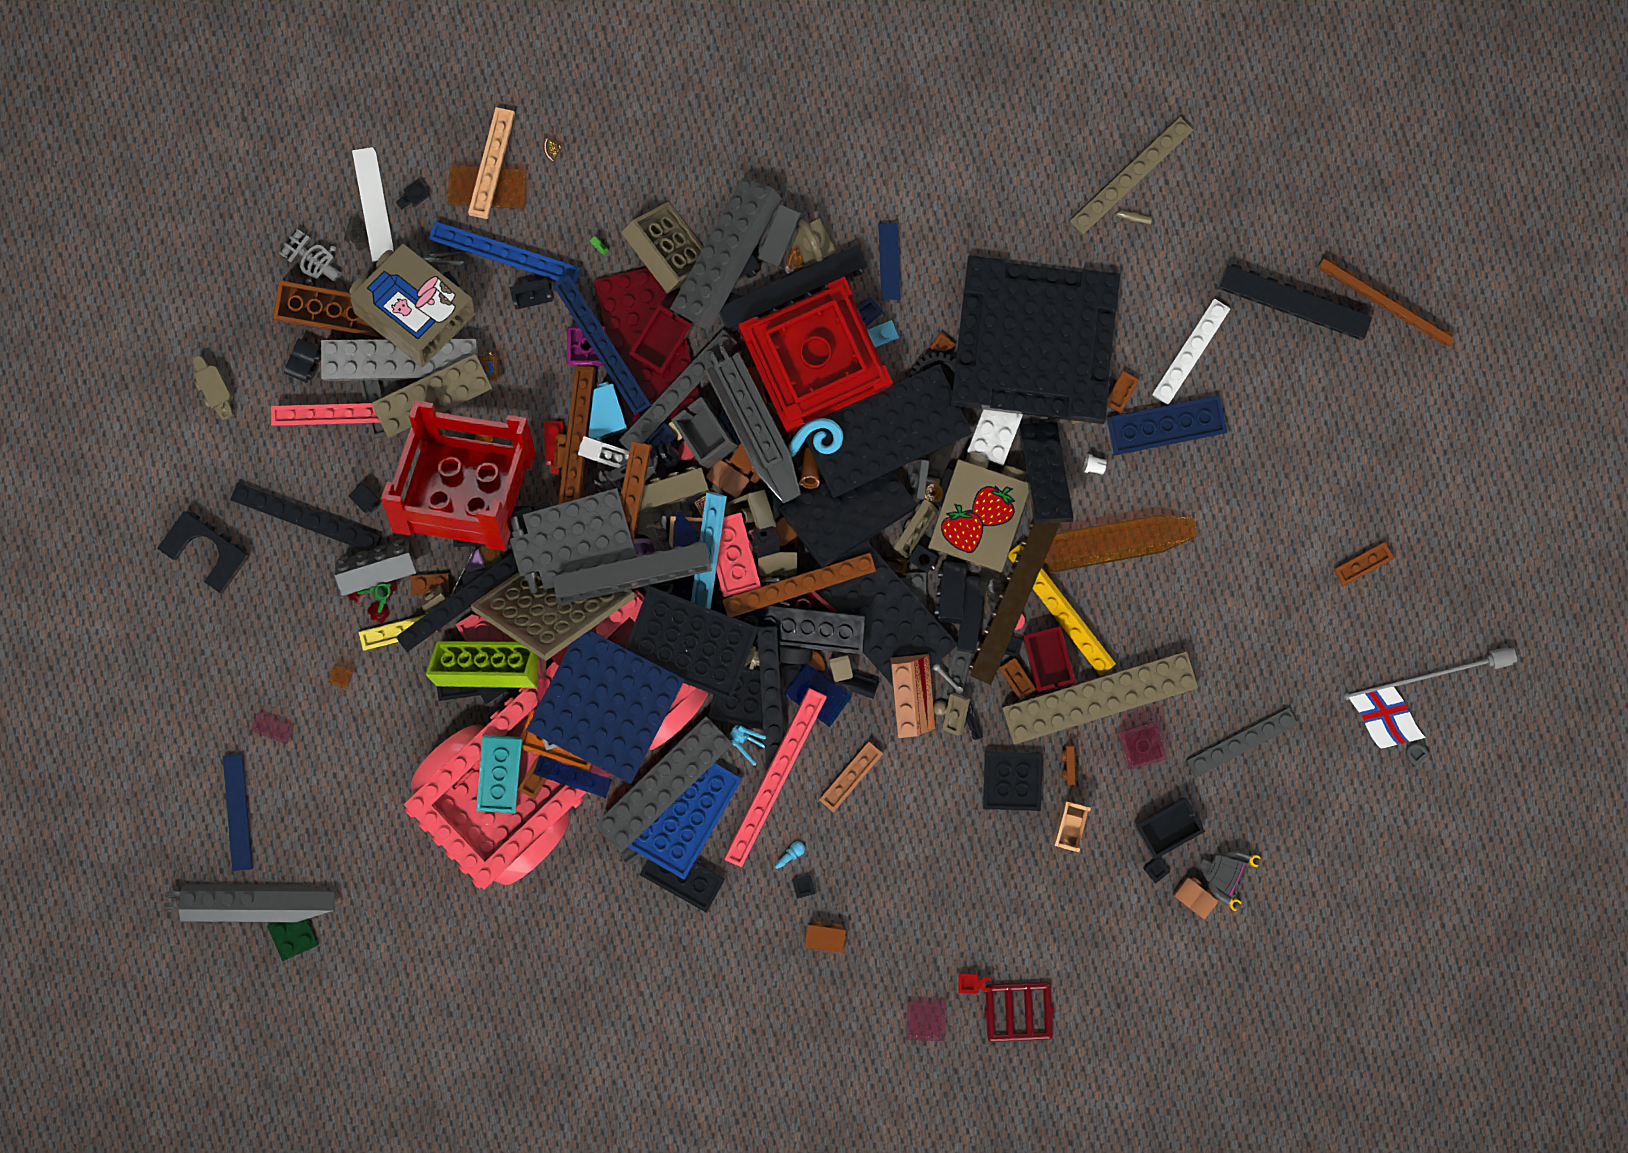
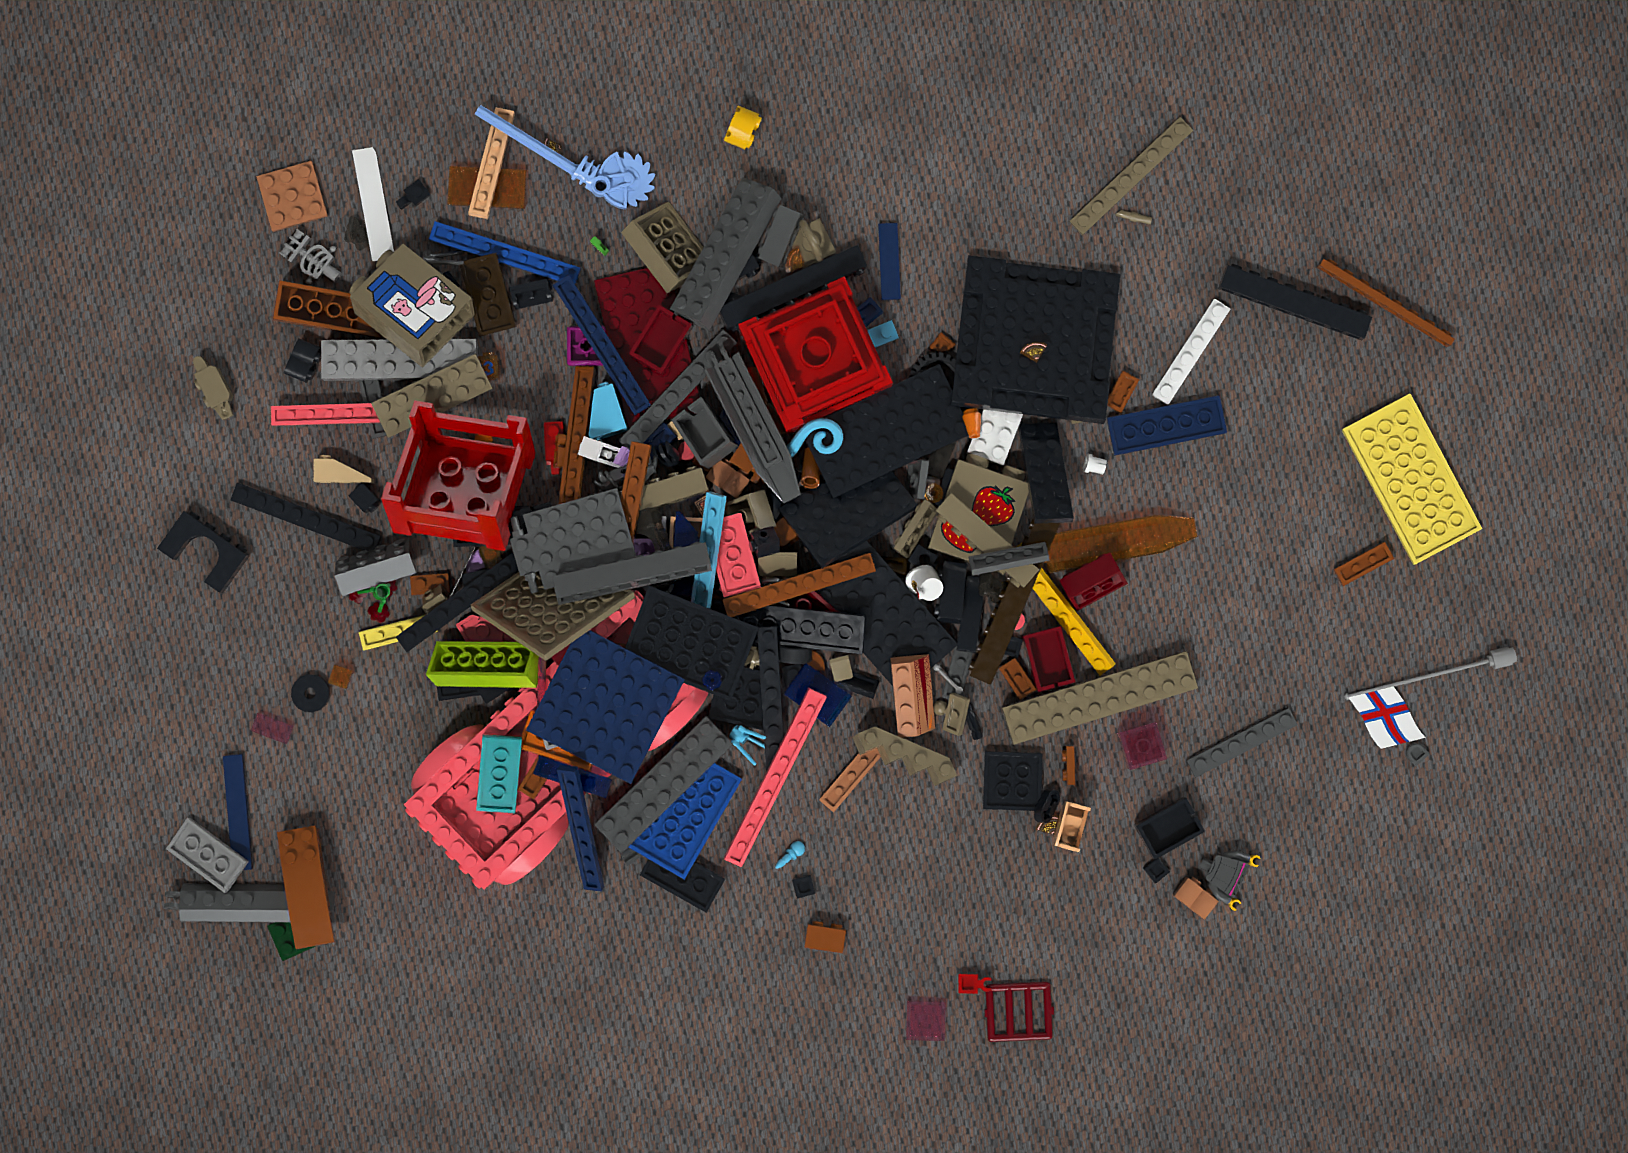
(207, 855): none -> light grey tile
(292, 196): none -> nougat plate
(305, 886): none -> dark orange slope
(310, 681): none -> black tile
(332, 471): none -> tan slope
(488, 293): none -> dark brown plate
(580, 827): none -> dark blue plate
(622, 456): none -> lavender tile
(624, 178): none -> light blue piece
(712, 685): none -> clear blue plate
(741, 128): none -> yellow brick
(913, 755): none -> dark tan brick
(924, 582): none -> white hat
(972, 421): none -> orange cone
(981, 536): none -> dark tan brick
(1008, 558): none -> dark grey plate
(1033, 350): none -> clear orange tile
(1046, 806): none -> black beam
(1049, 827): none -> clear orange tile
(1093, 581): none -> dark red slope
(1411, 479): none -> light yellow plate

